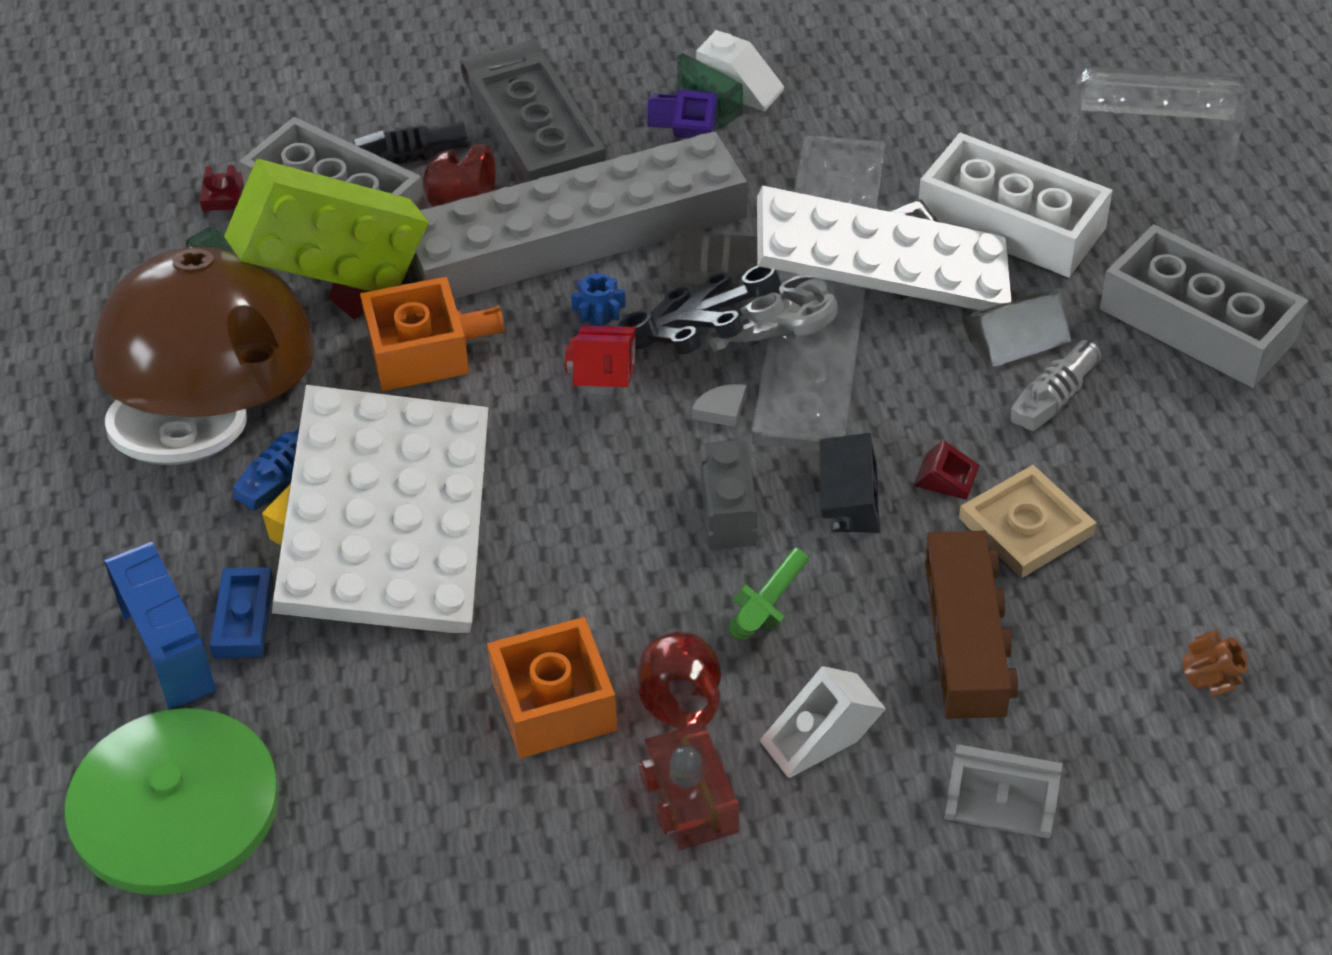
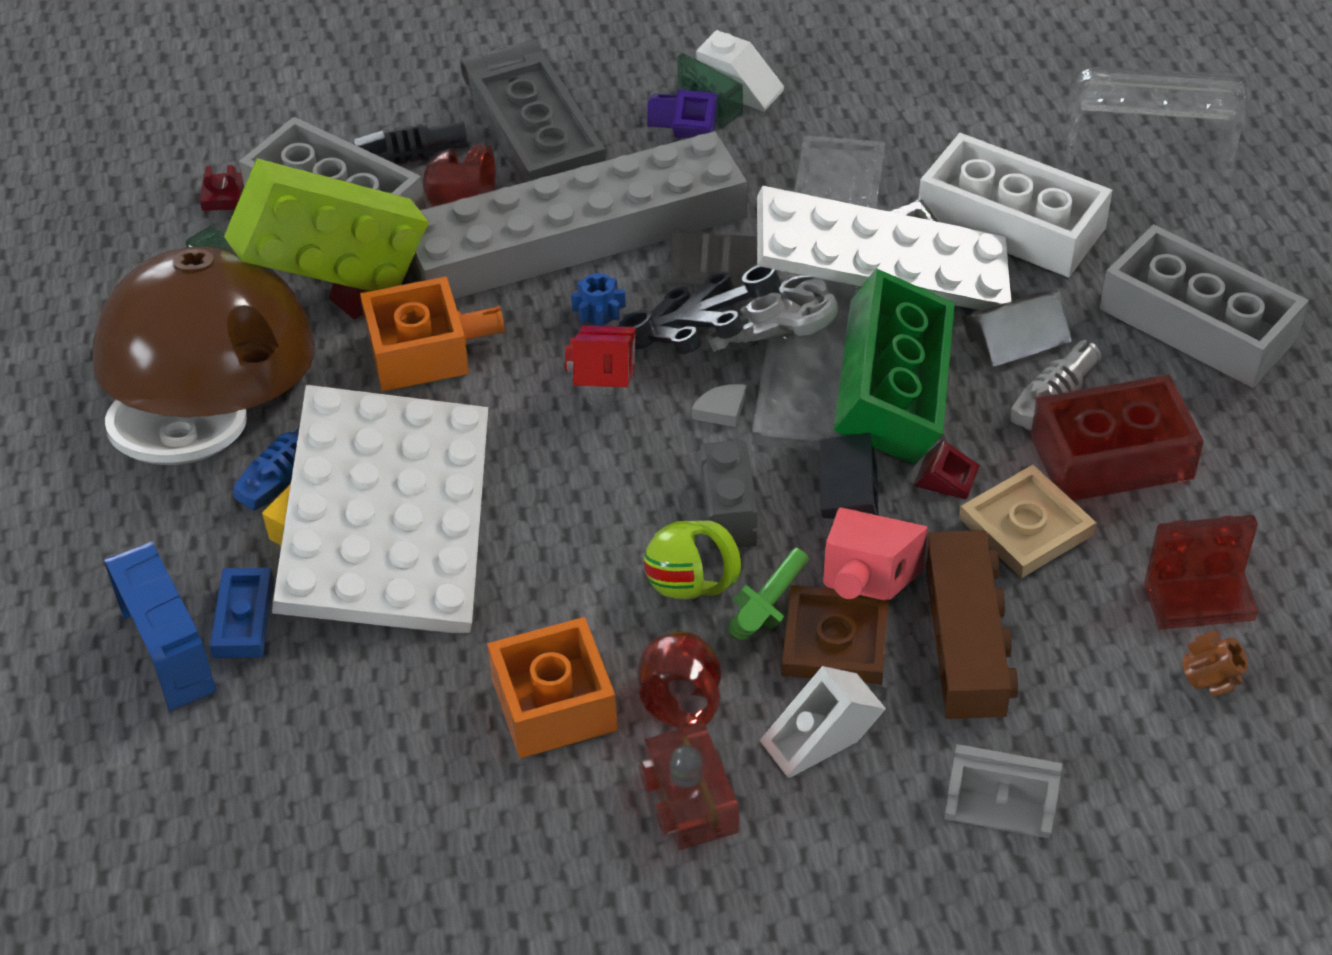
(171, 801): bright green dish -> none
(675, 563): none -> lime helmet
(834, 634): none -> reddish brown plate
(872, 555): none -> coral torso
(895, 366): none -> green brick
(1116, 437): none -> clear red brick
(1200, 572): none -> clear red bracket

